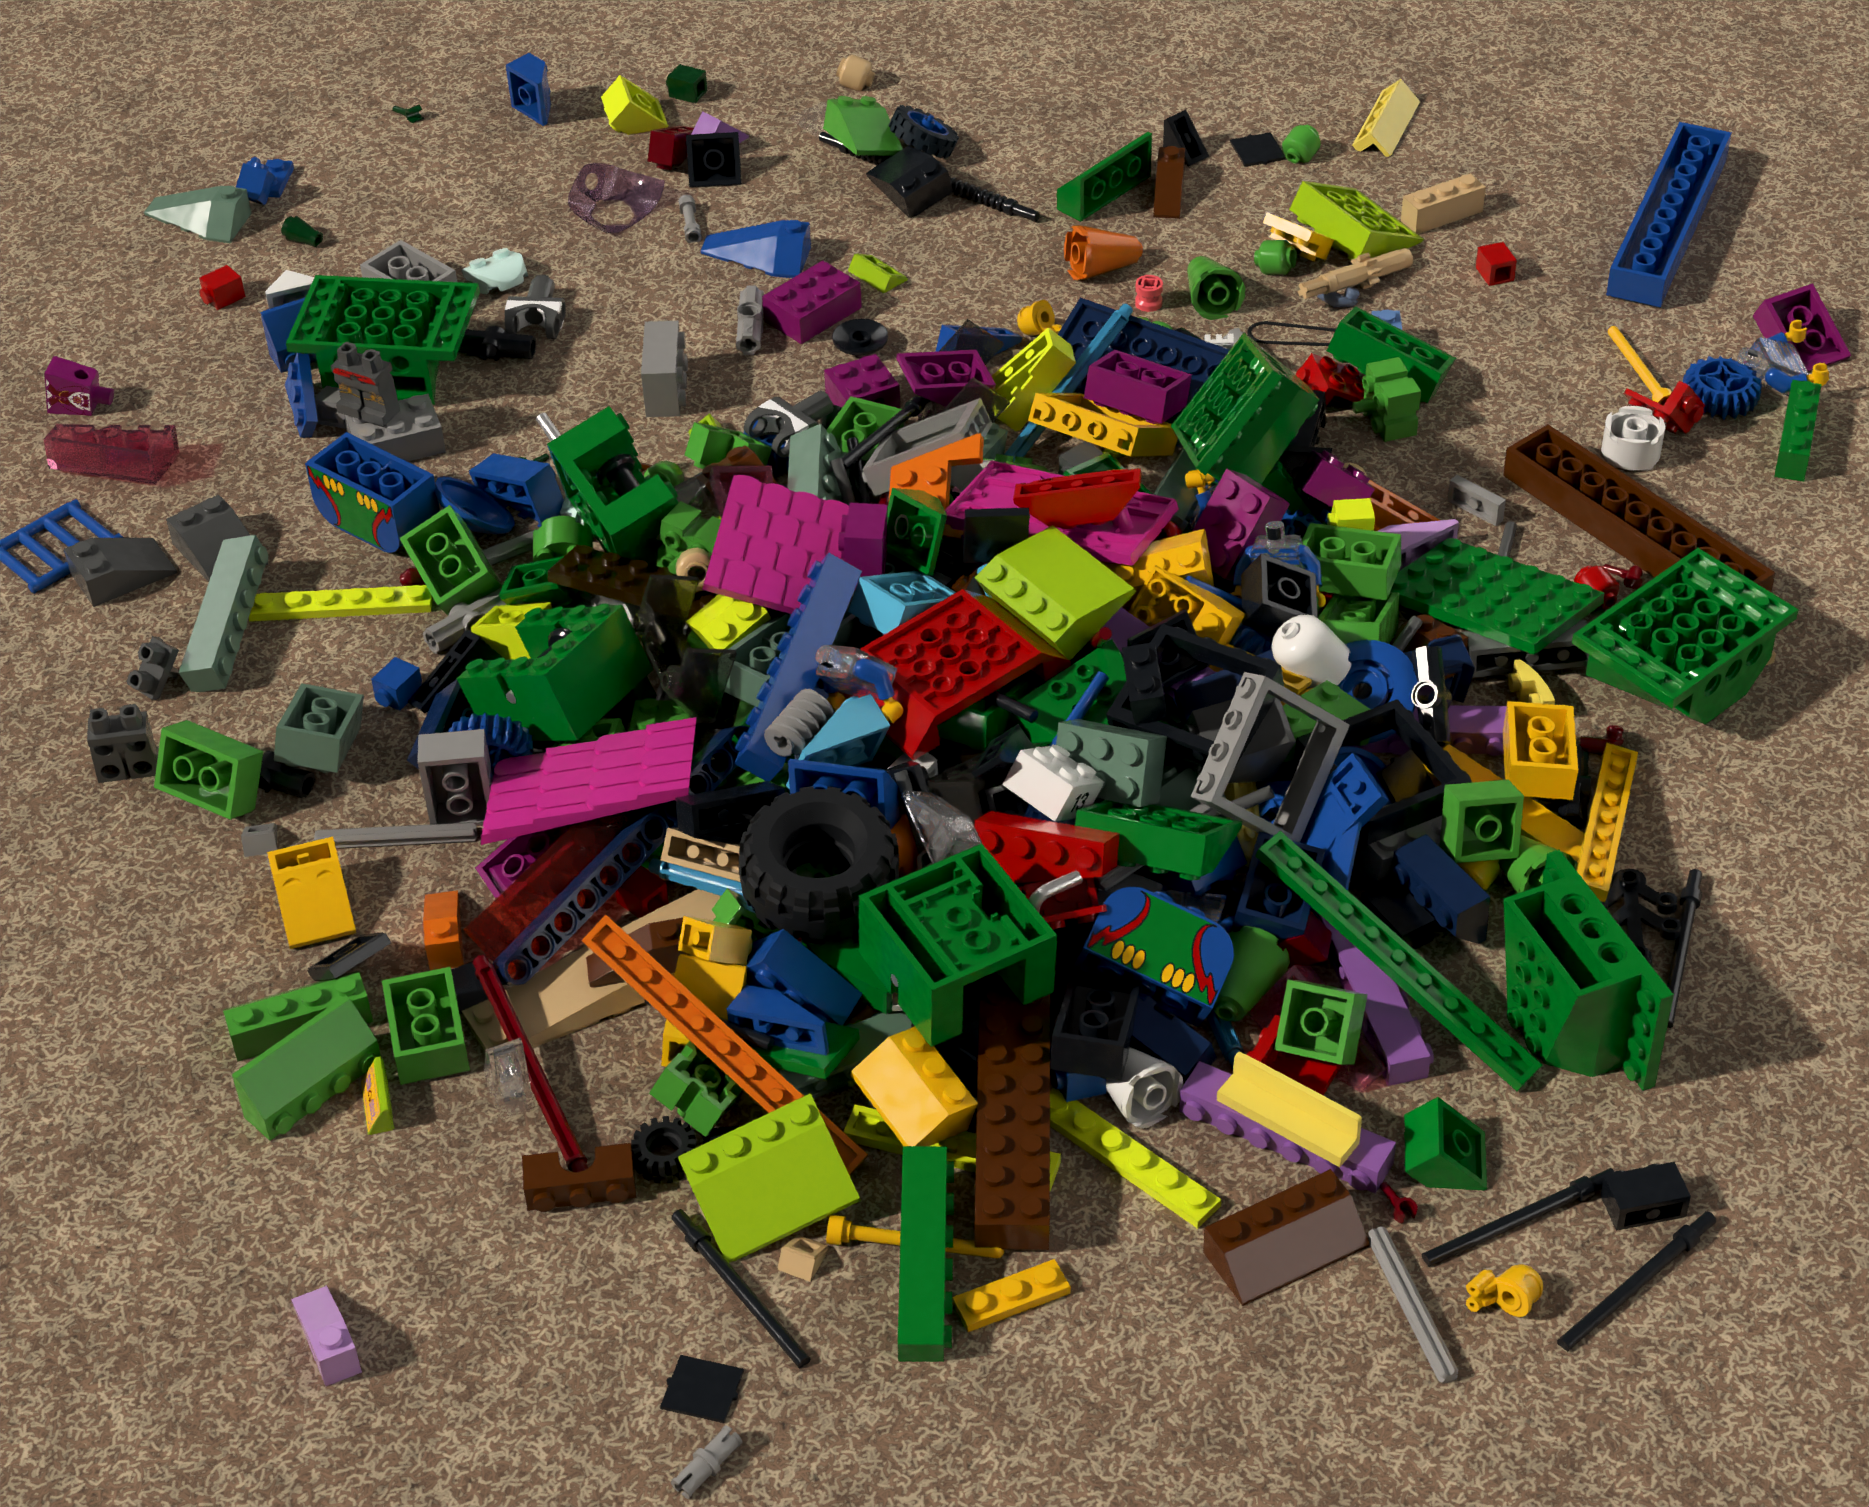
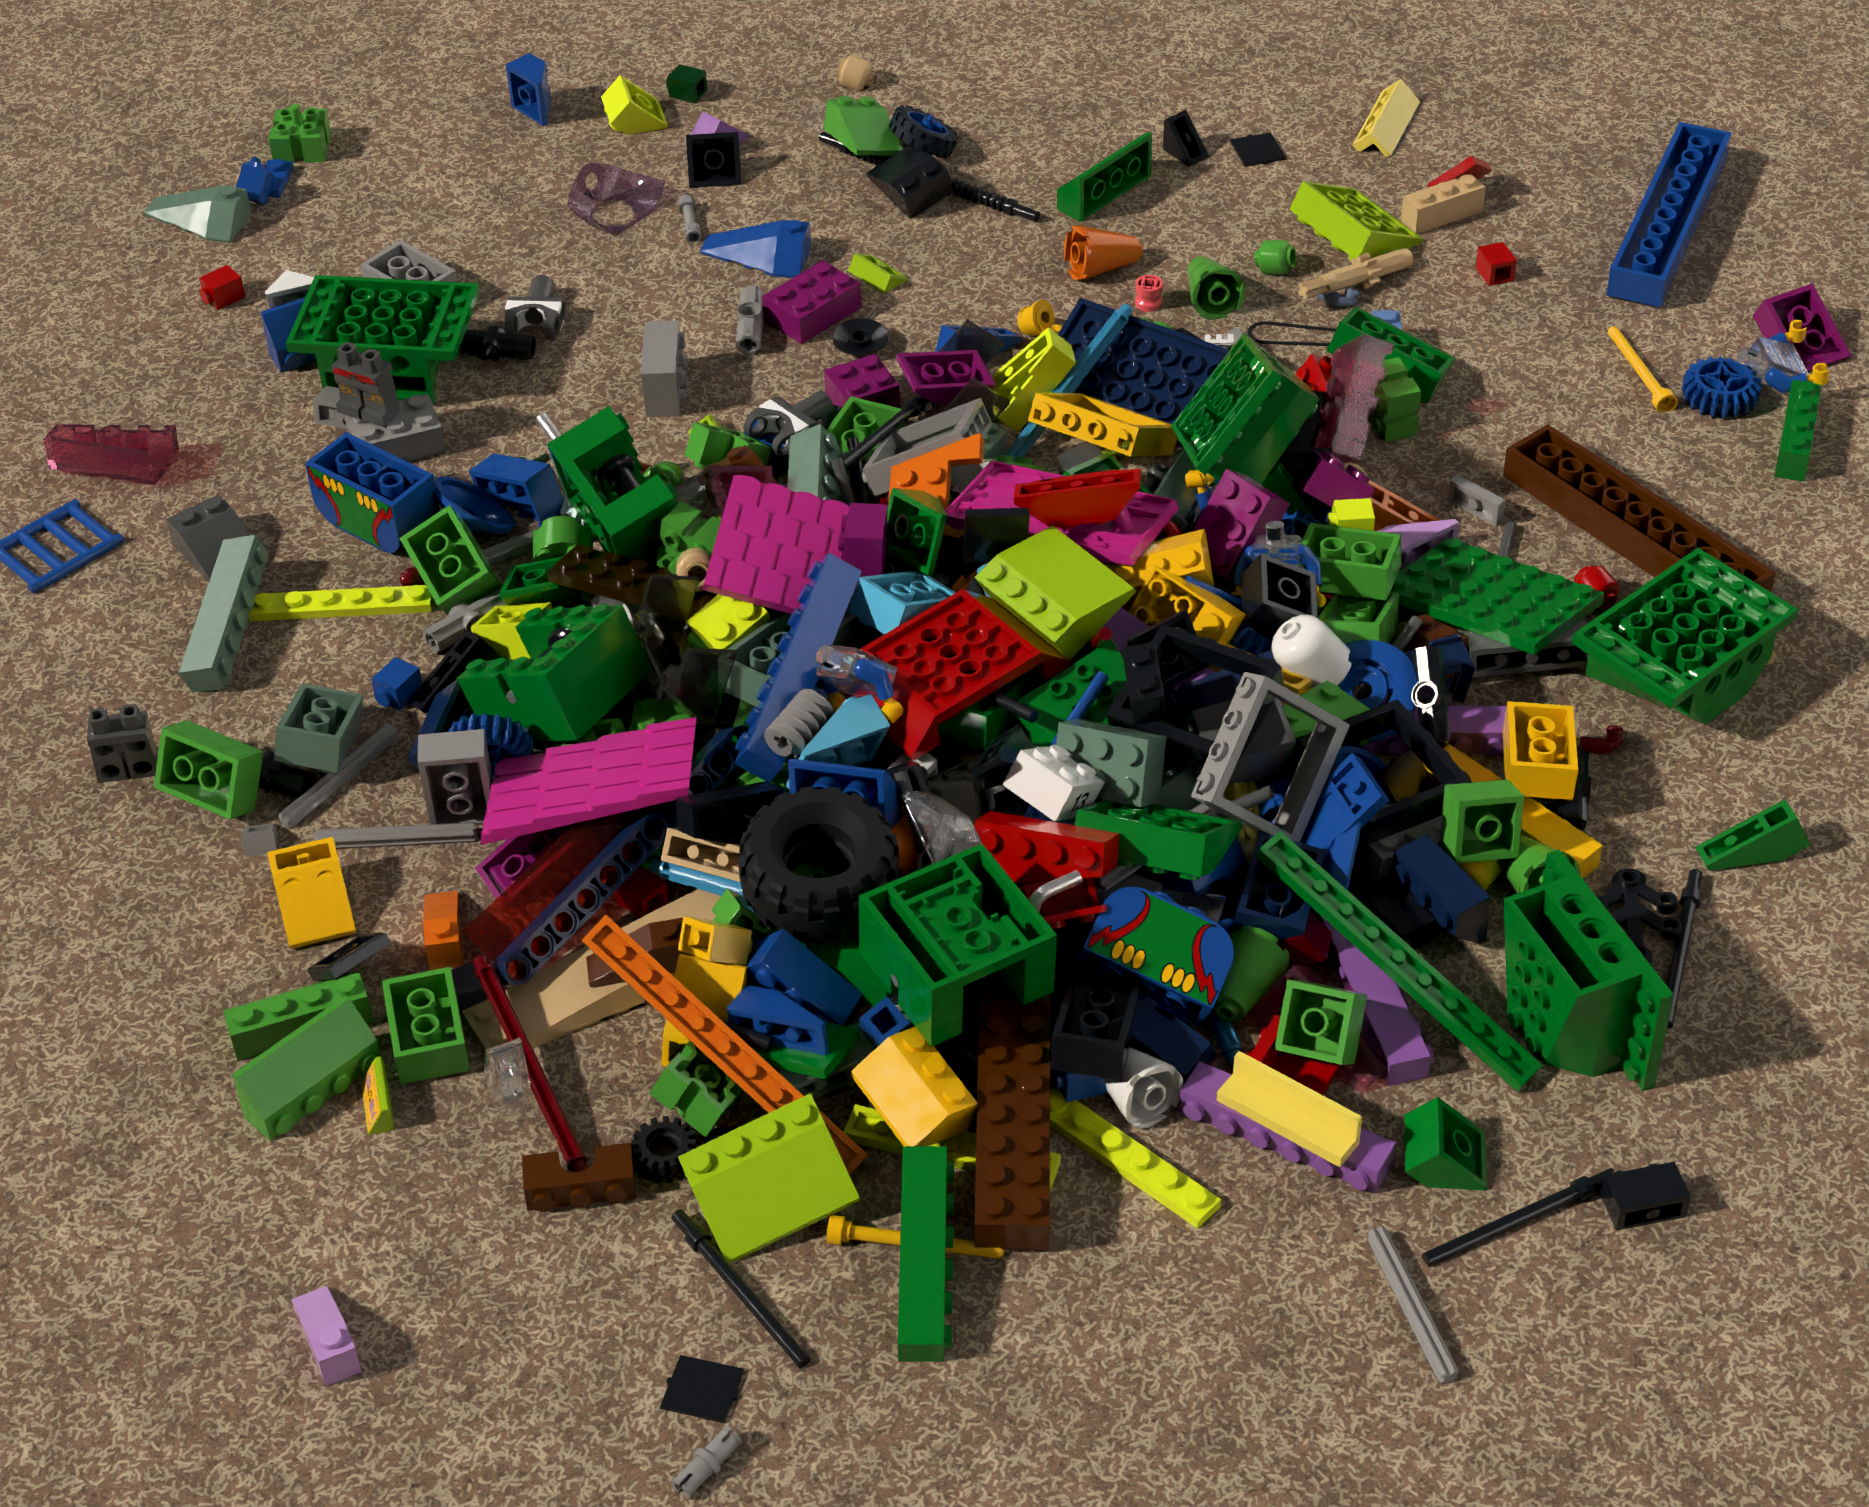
(74, 388): magenta torso -> none
(116, 566): dark grey slope -> none
(155, 668): dark grey hips -> none
(299, 231): dark green cone -> none
(300, 134): none -> bright green brick
(301, 395): blue wing -> none
(333, 781): none -> light grey axle
(412, 114): dark green hand -> none
(501, 270): light aqua slope -> none
(668, 146): dark red slope -> none
(802, 1257): tan slope -> none
(882, 1022): none -> blue brick
(1011, 1295): yellow plate -> none
(1137, 386): magenta brick -> none
(1155, 475): none -> dark grey bar
(1169, 182): reddish brown slope -> none
(1285, 1237): reddish brown slope -> none
(1301, 143): bright green head -> none
(1308, 241): yellow plate -> none
(1351, 396): none -> clear pink wedge
(1399, 1203): dark red hand -> none
(1472, 165): none -> red tile
(1512, 1290): yellow piece -> none
(1529, 684): light yellow slope -> none
(1606, 818): yellow plate -> none
(1631, 577): dark red hand -> none
(1633, 438): white brick -> none
(1679, 411): red bracket -> none
(1683, 1239): black bar -> none
(1757, 840): none -> green slope

